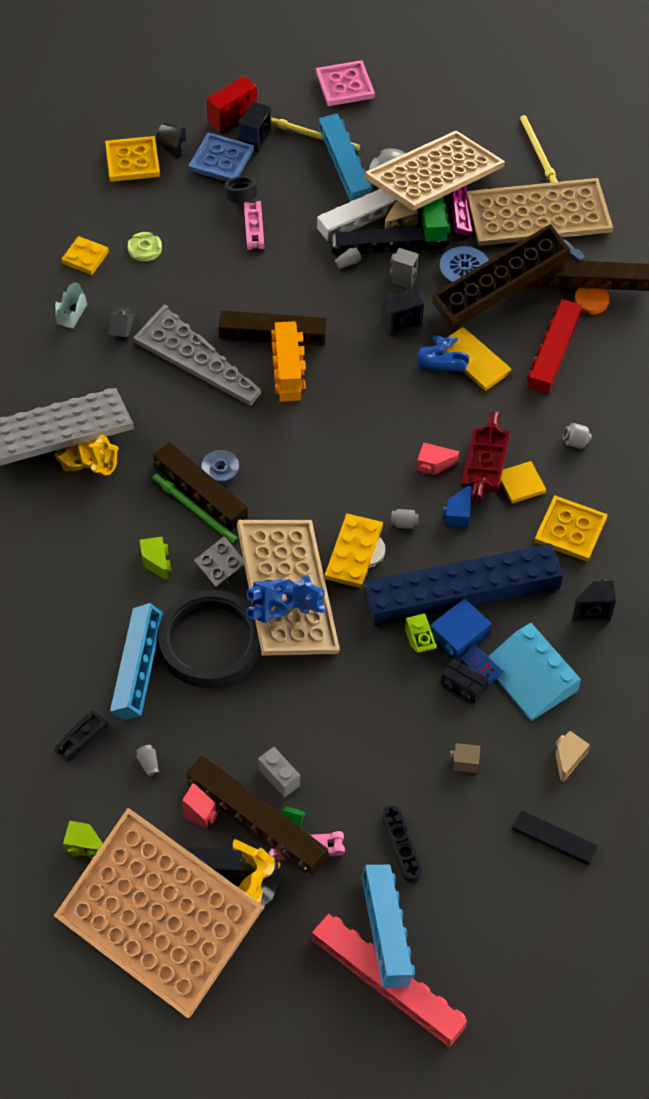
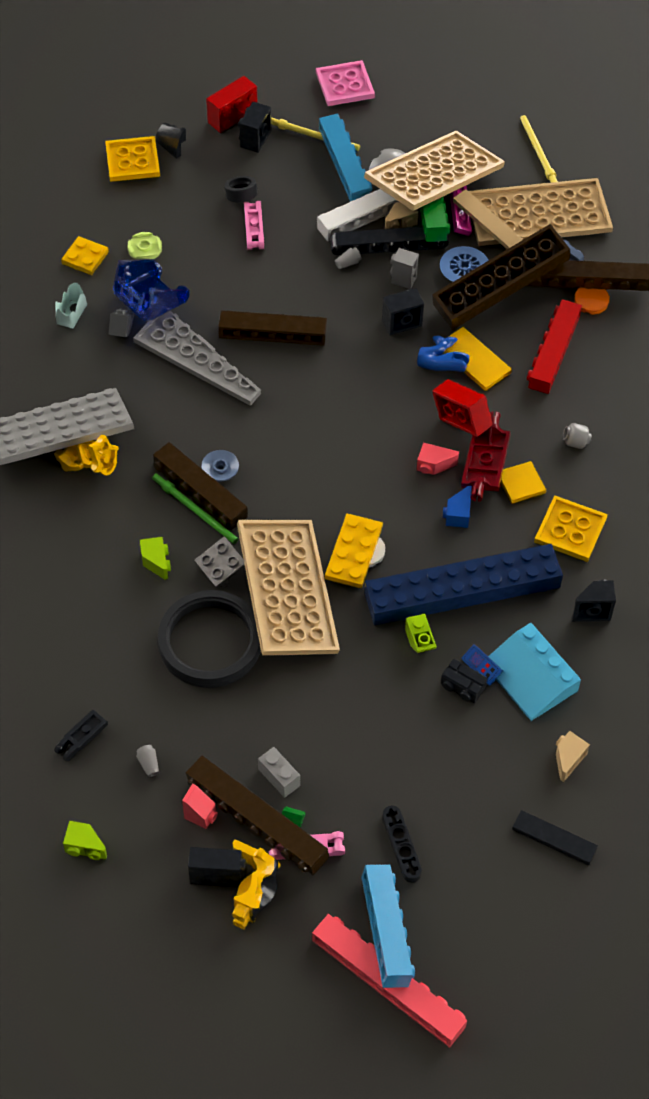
(136, 662): dark azure brick -> none
(140, 289): none -> clear blue windscreen
(159, 912): light nougat plate -> none
(221, 157): medium blue plate -> none
(269, 594): blue hips -> none
(288, 361): light orange piece -> none
(404, 519): light grey brick -> none
(460, 629): blue brick -> none
(462, 407): none -> red brick
(465, 758): dark tan brick -> none
(486, 219): none -> tan tile

